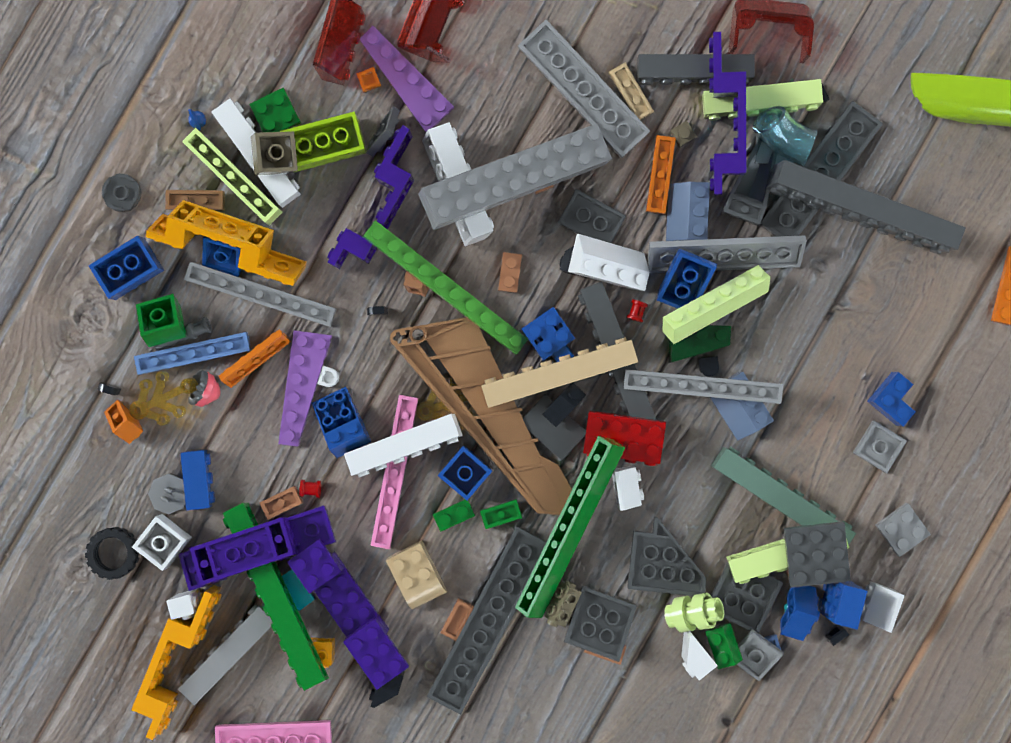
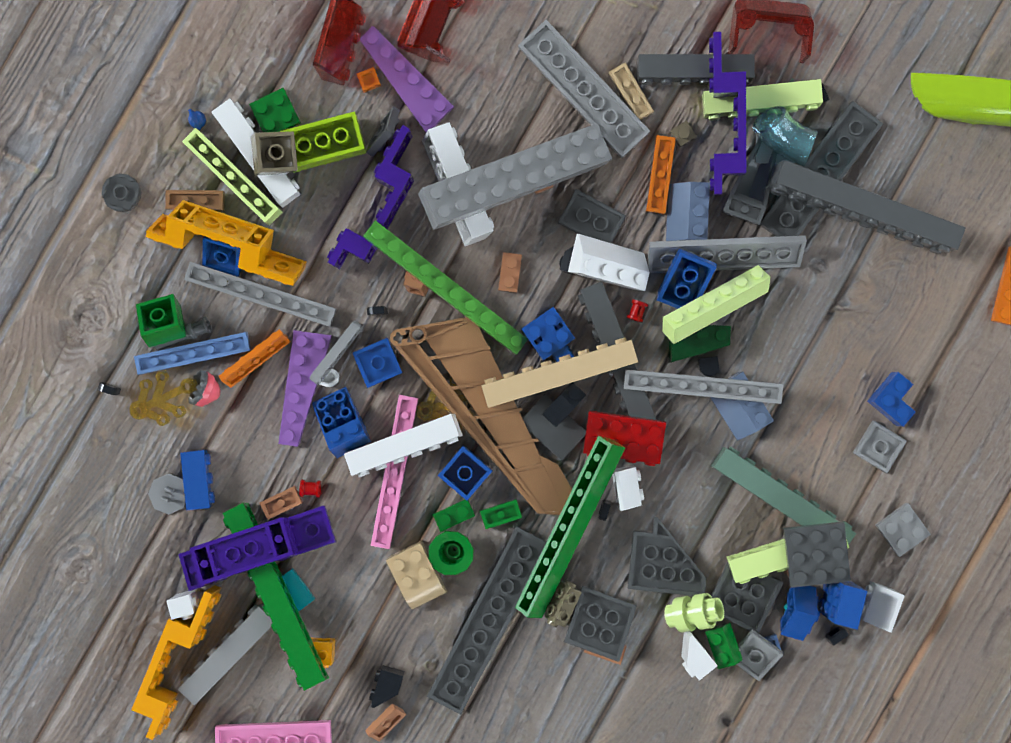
(93, 556): black tyre -> none
(122, 422): orange slope -> none
(126, 268): blue brick -> none
(162, 542): white brick -> none
(336, 352): none -> light grey beam
(352, 612): dark purple bracket -> none
(377, 362): none -> blue plate
(385, 722): none -> nougat plate
(446, 558): none -> green hat
(457, 619): nougat tile -> none
(604, 510): none -> black tile

